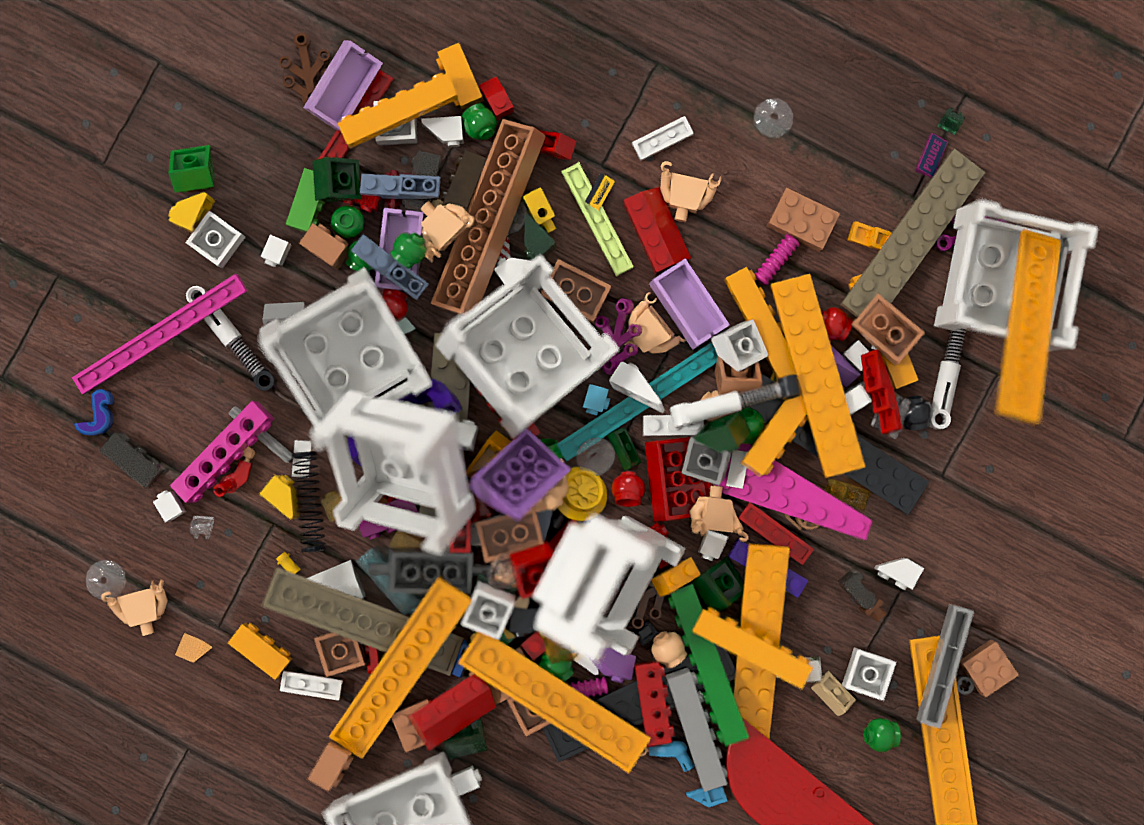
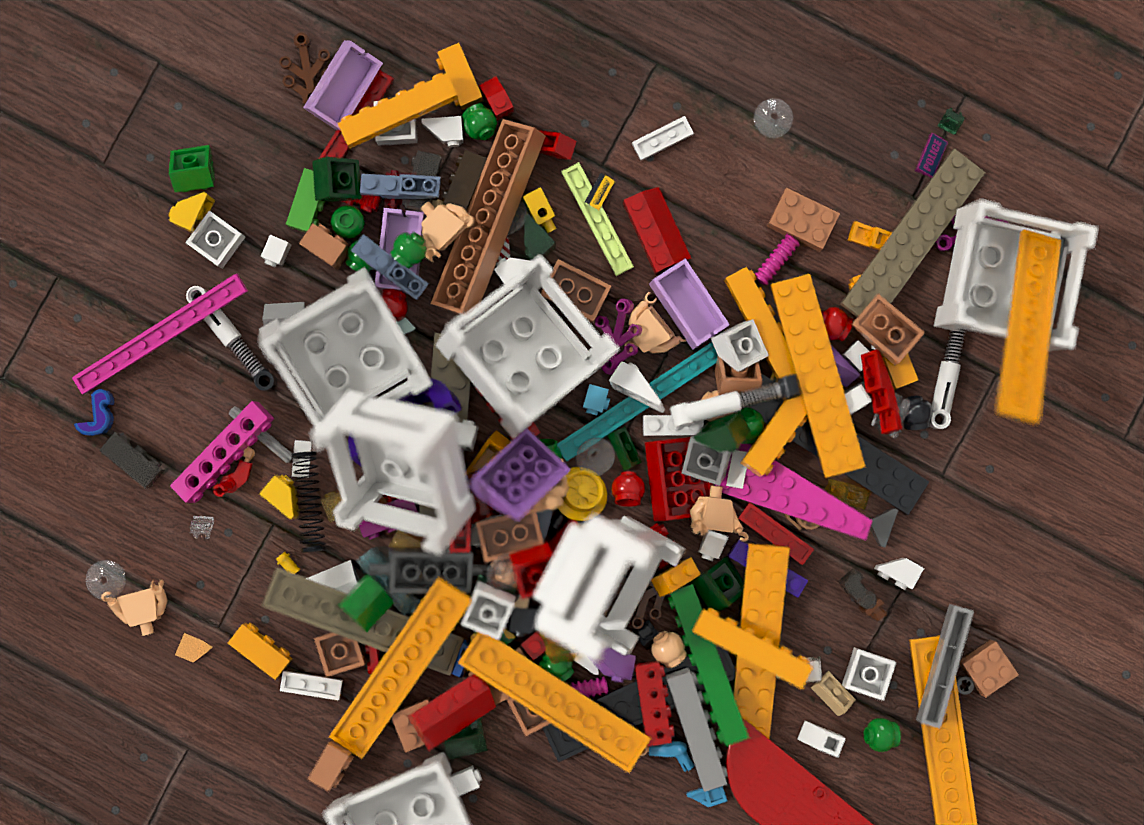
(169, 505): white brick -> none
(366, 603): none -> green slope
(686, 192): light nougat torso -> none
(821, 738): none -> white slope
(882, 526): none -> dark grey slope

